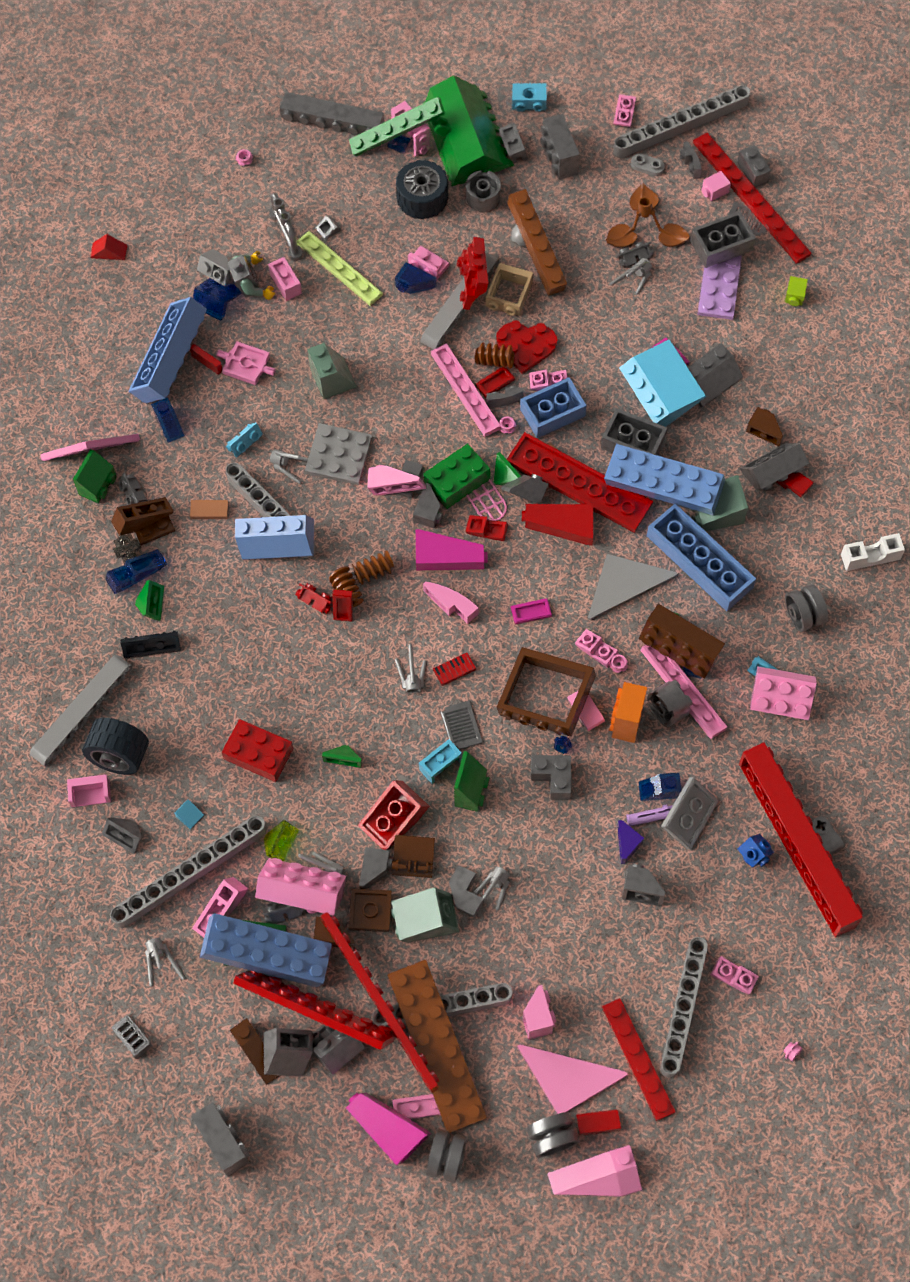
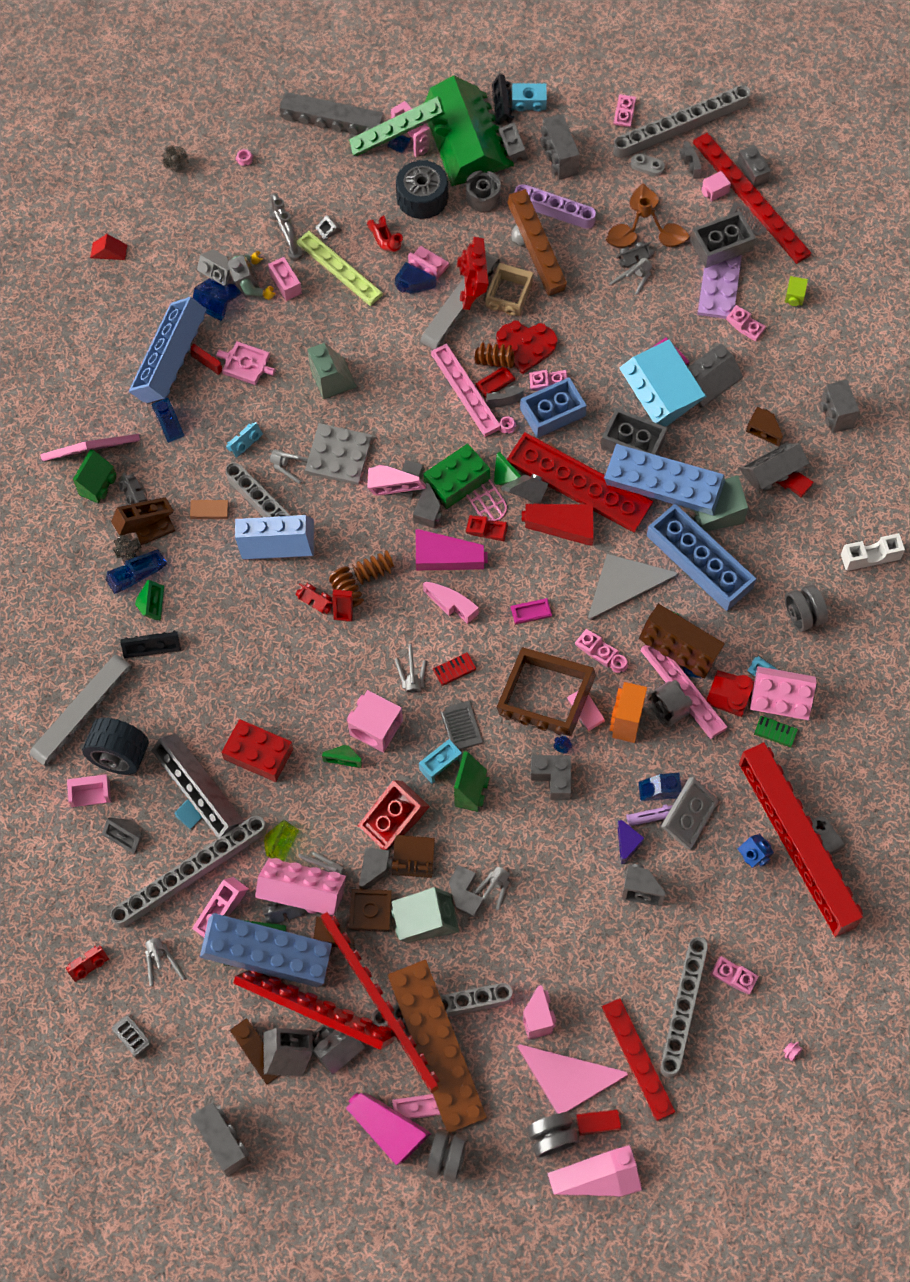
(94, 959): none -> red hinge
(179, 161): none -> clear smoke brick
(196, 784): none -> flat silver brick
(375, 720): none -> bright pink brick
(383, 236): none -> red piece
(500, 99): none -> black plate
(560, 207): none -> lavender beam
(730, 692): none -> red slope
(742, 321): none -> bright pink slope
(775, 731): none -> green tile
(839, 406): none -> flat silver brick

